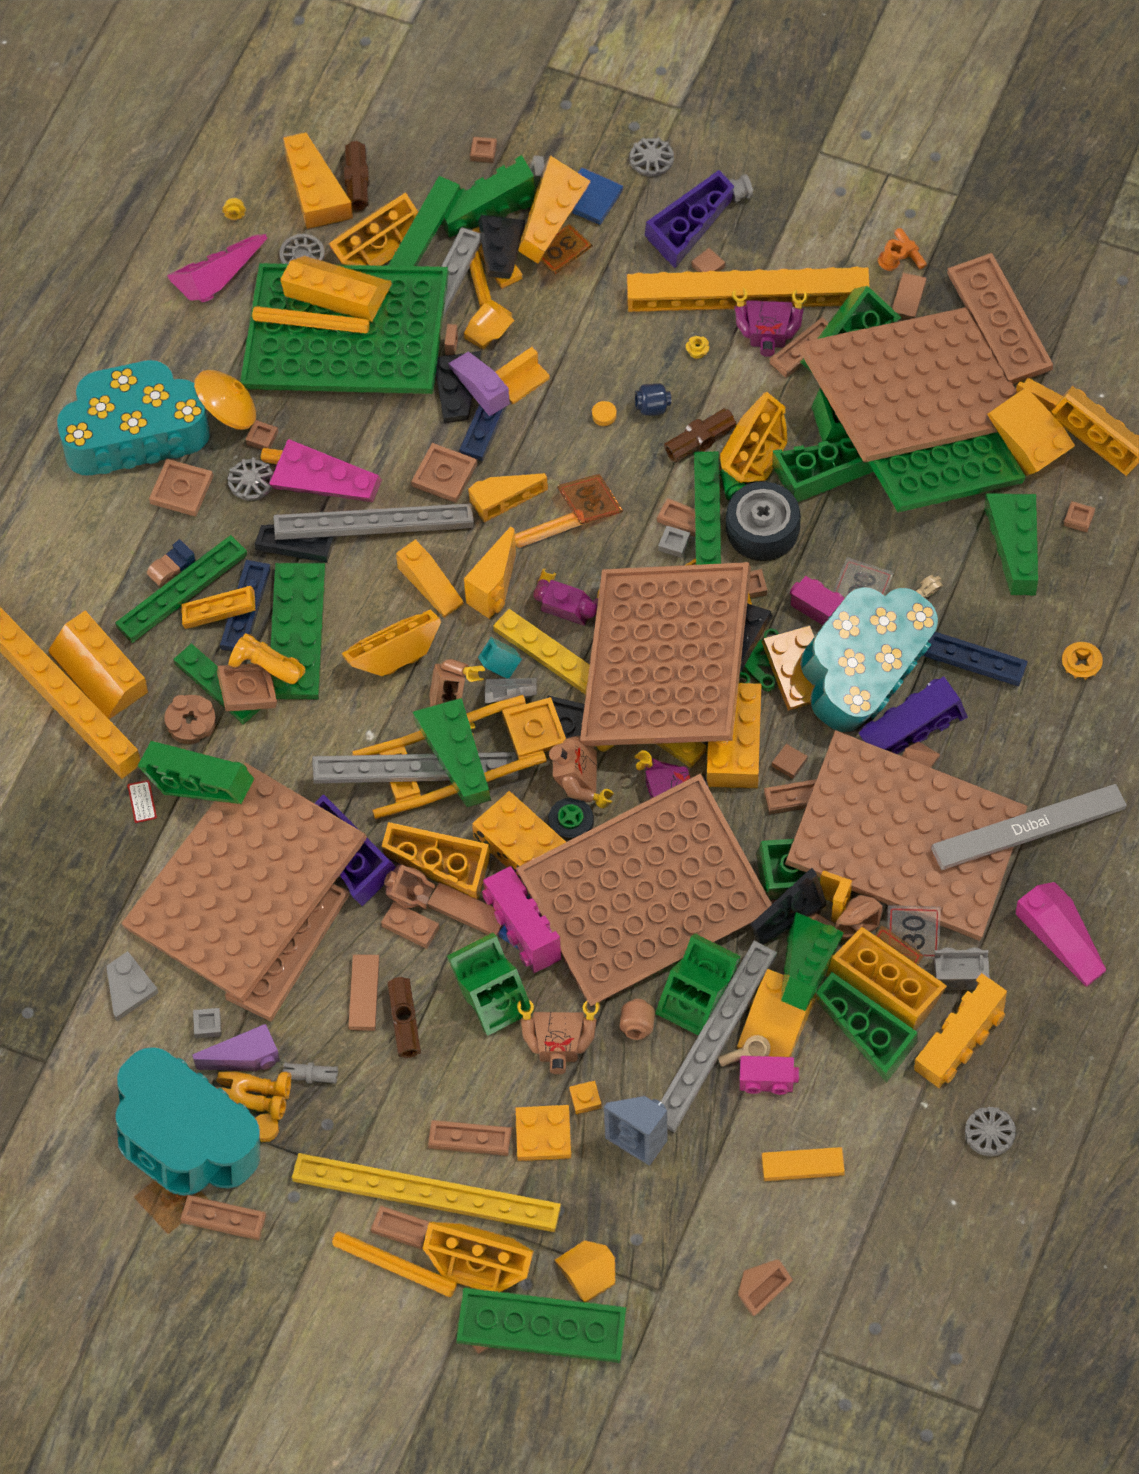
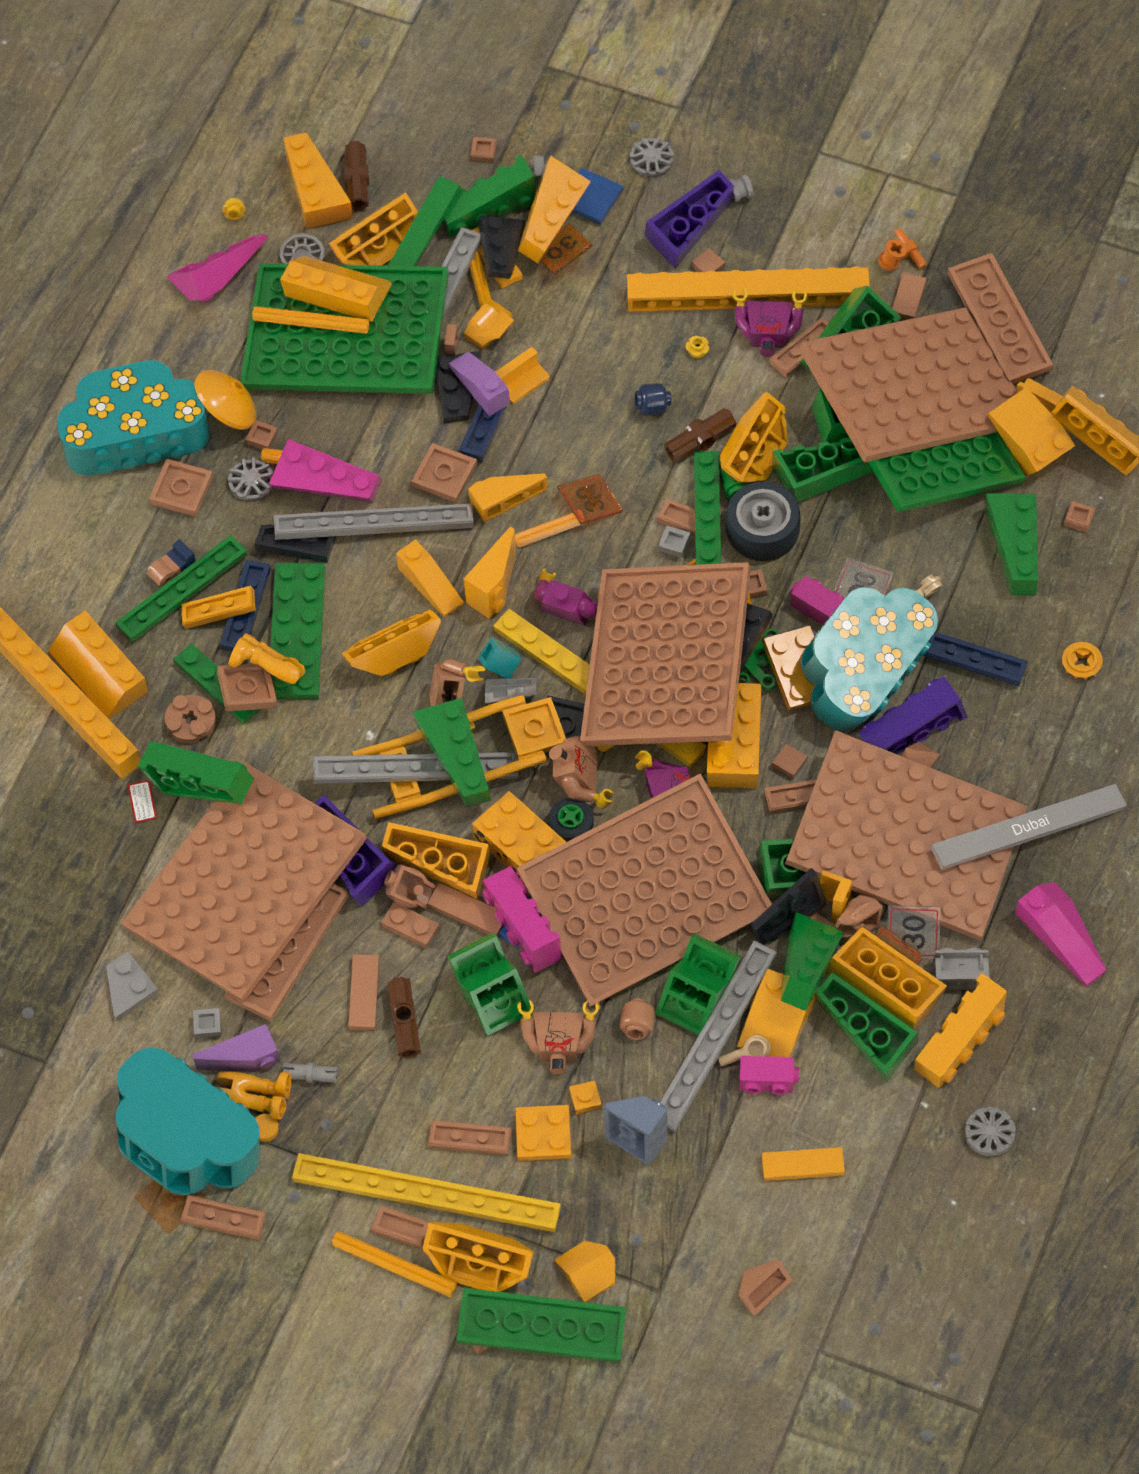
(604, 413): light orange tile -> none

